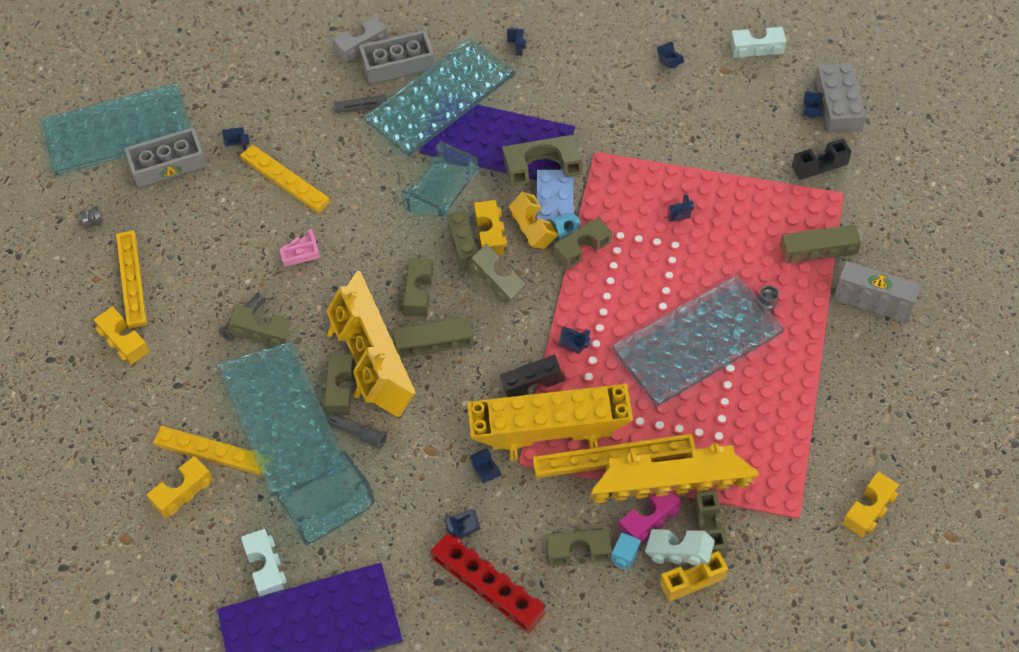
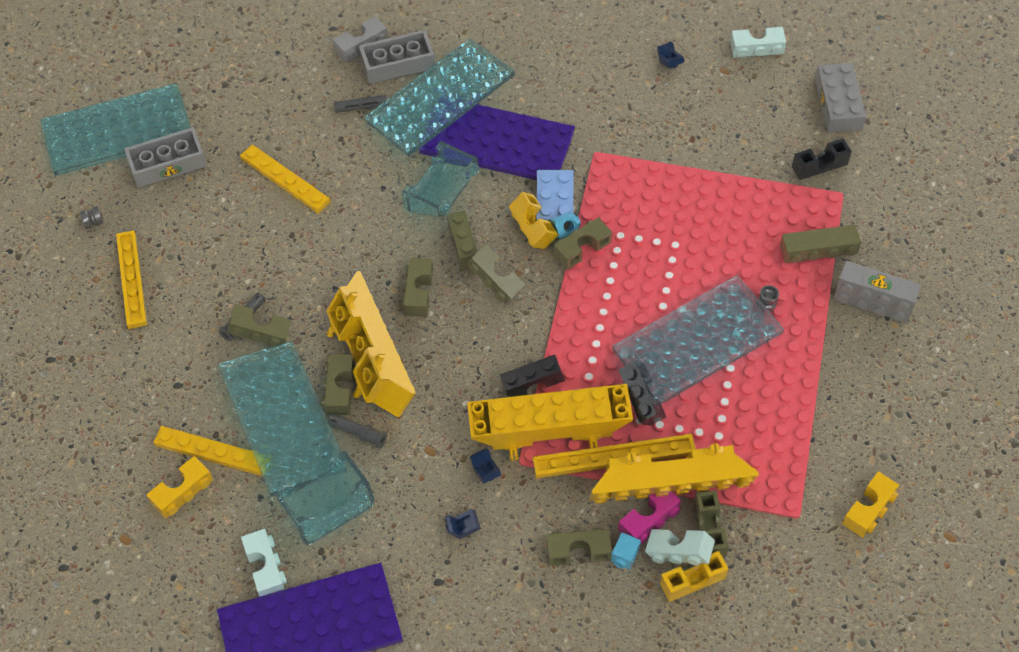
(128, 347): yellow arch -> none
(235, 136): dark blue bracket -> none
(300, 250): bright pink wing -> none
(433, 337): olive brick -> none
(488, 215): yellow arch -> none
(517, 35): dark blue bracket -> none
(524, 618): red brick -> none
(559, 149): olive arch -> none
(574, 340): dark blue bracket -> none
(644, 403): none -> black arch
(680, 211): dark blue bracket -> none
(812, 104): dark blue bracket -> none

